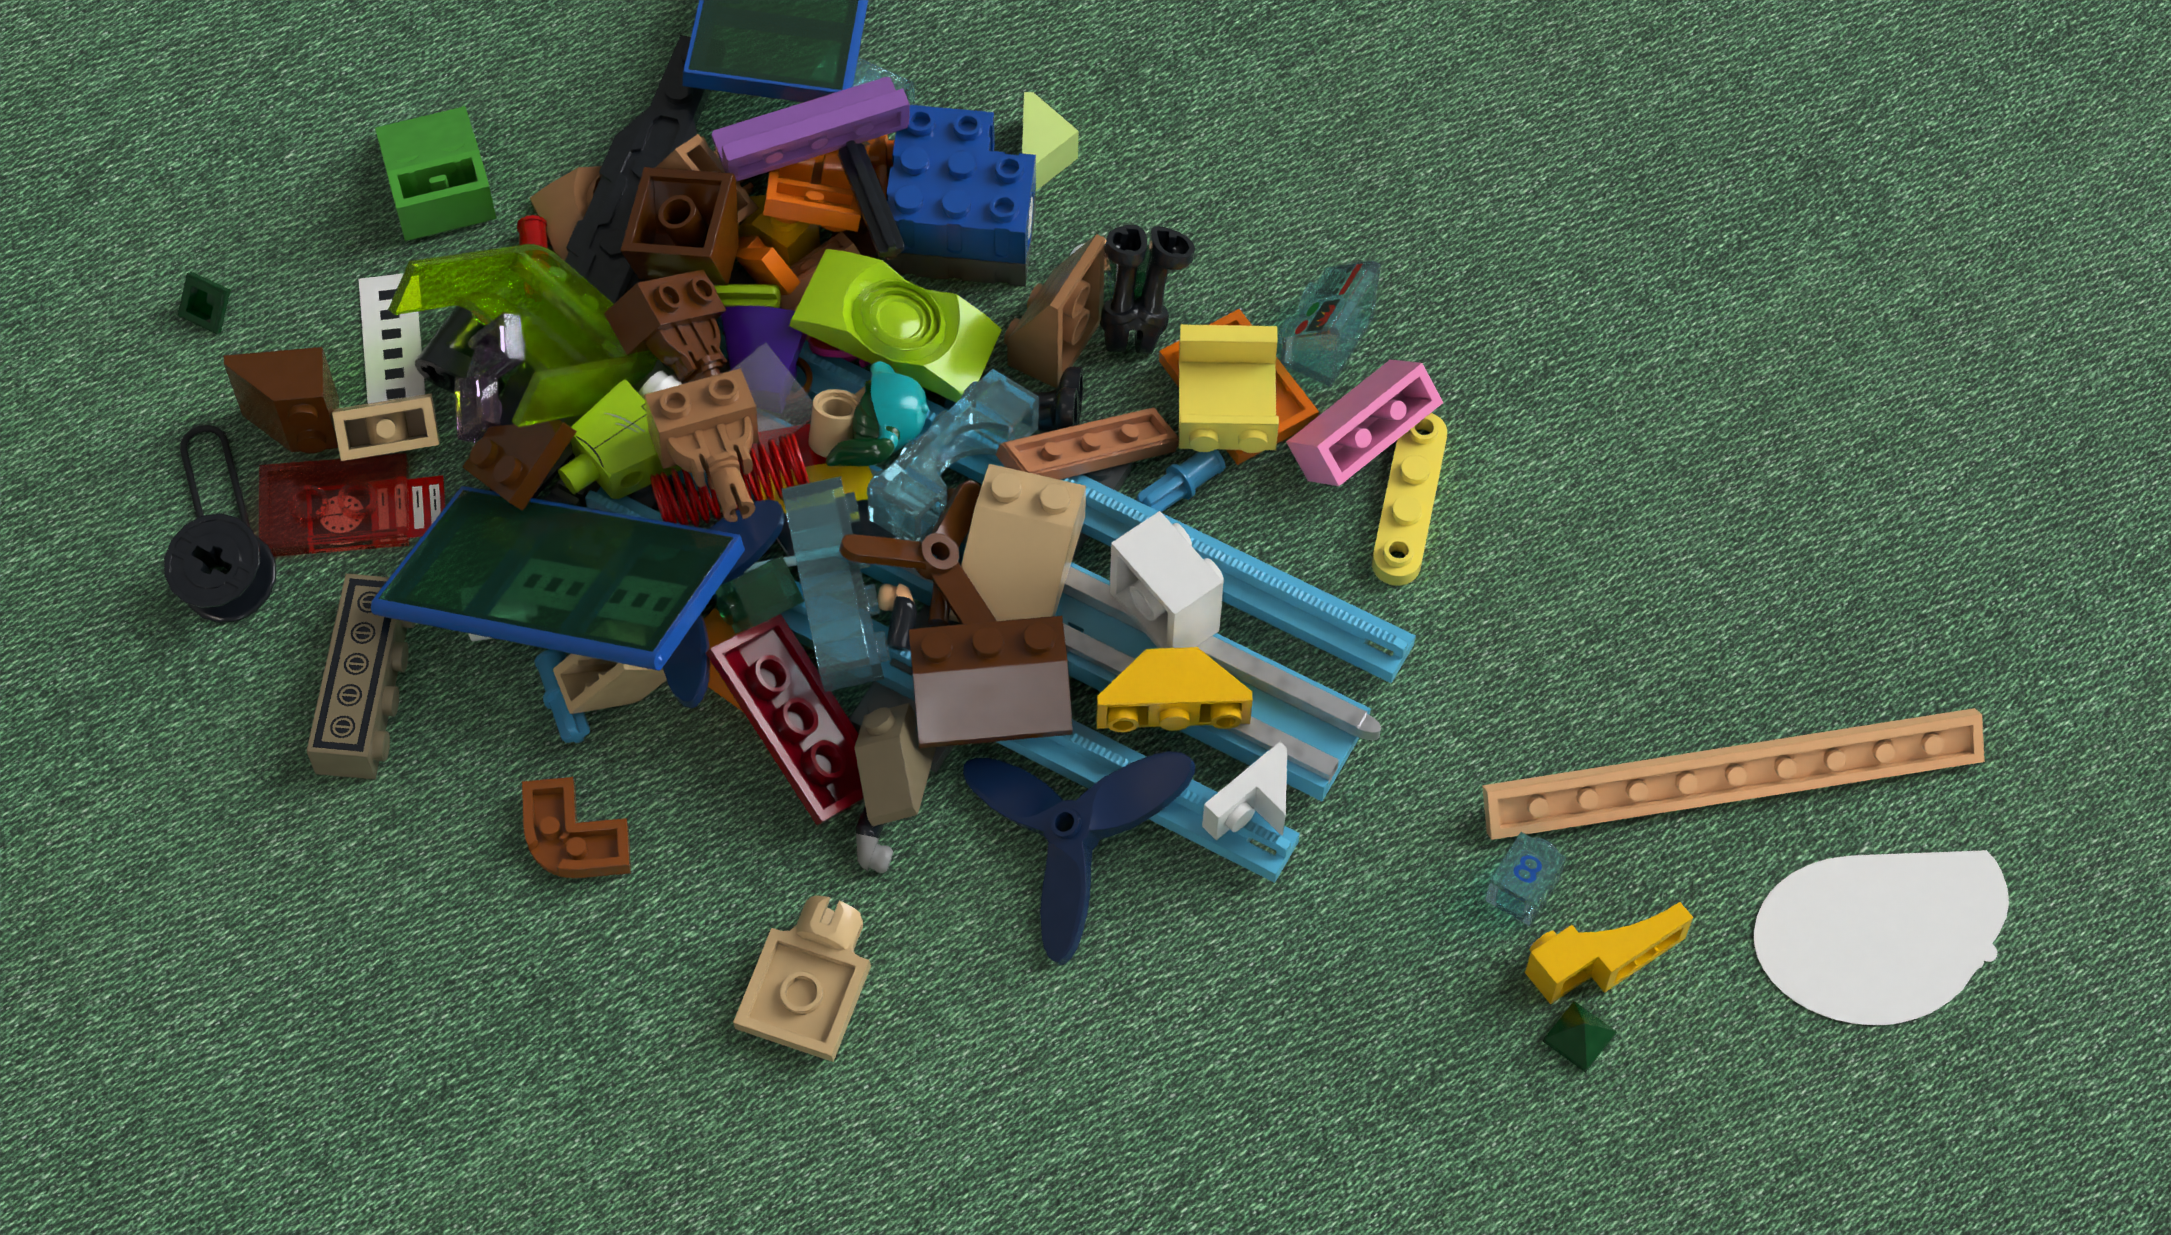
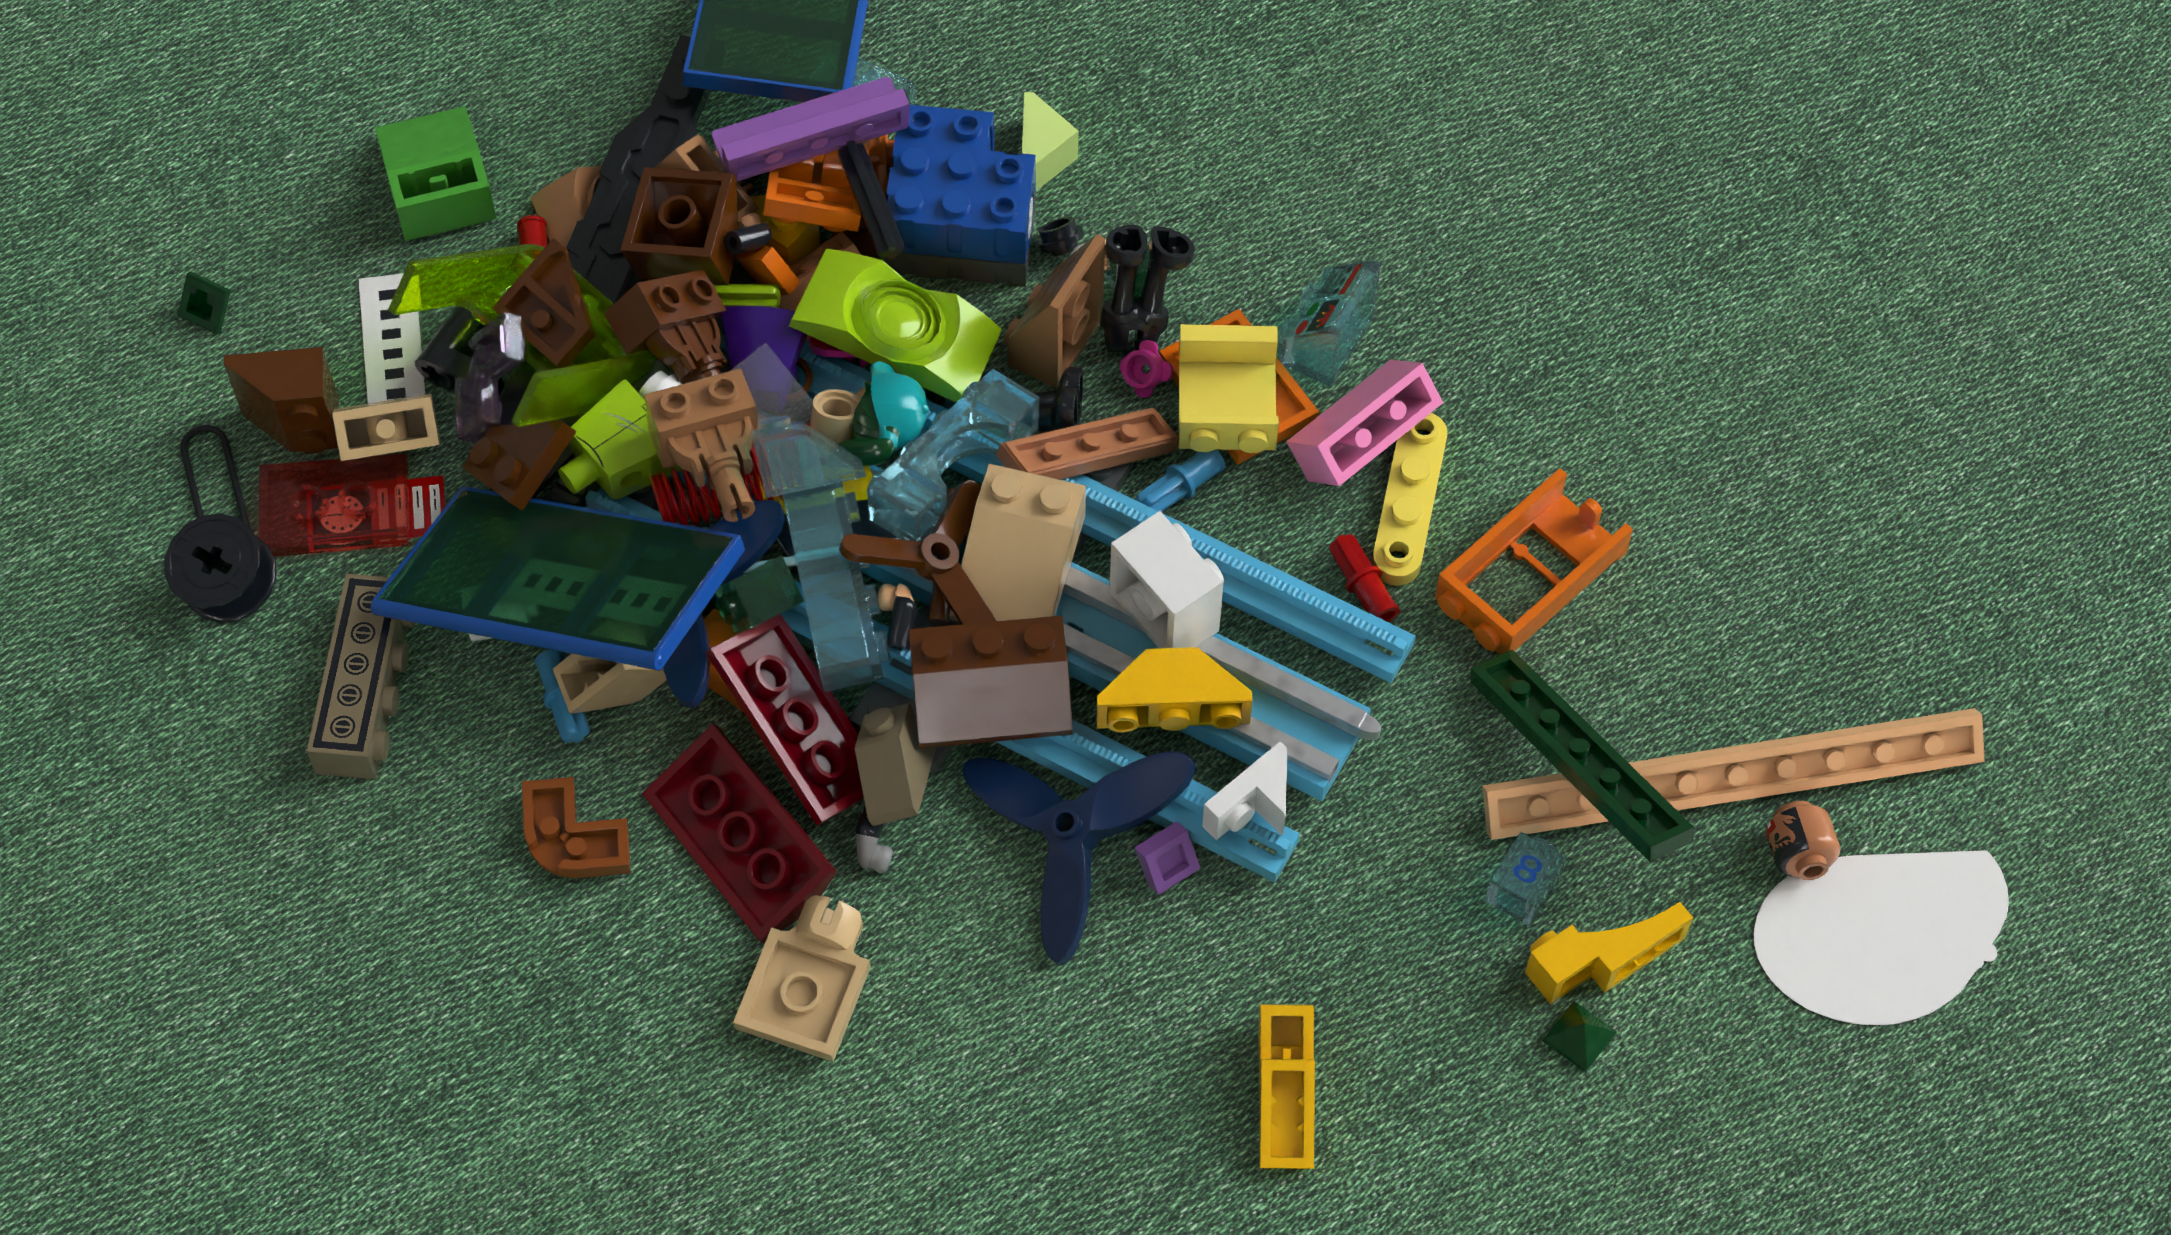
(550, 306): none -> reddish brown wing
(739, 833): none -> dark red slope
(749, 236): none -> black arm
(800, 458): none -> clear light blue slope
(1060, 236): none -> black plate
(1133, 373): none -> dark pink plate
(1167, 857): none -> medium lavender plate
(1286, 1086): none -> yellow slope
(1363, 578): none -> red axle
(1564, 526): none -> orange door
(1582, 756): none -> dark green plate
(1802, 839): none -> nougat head

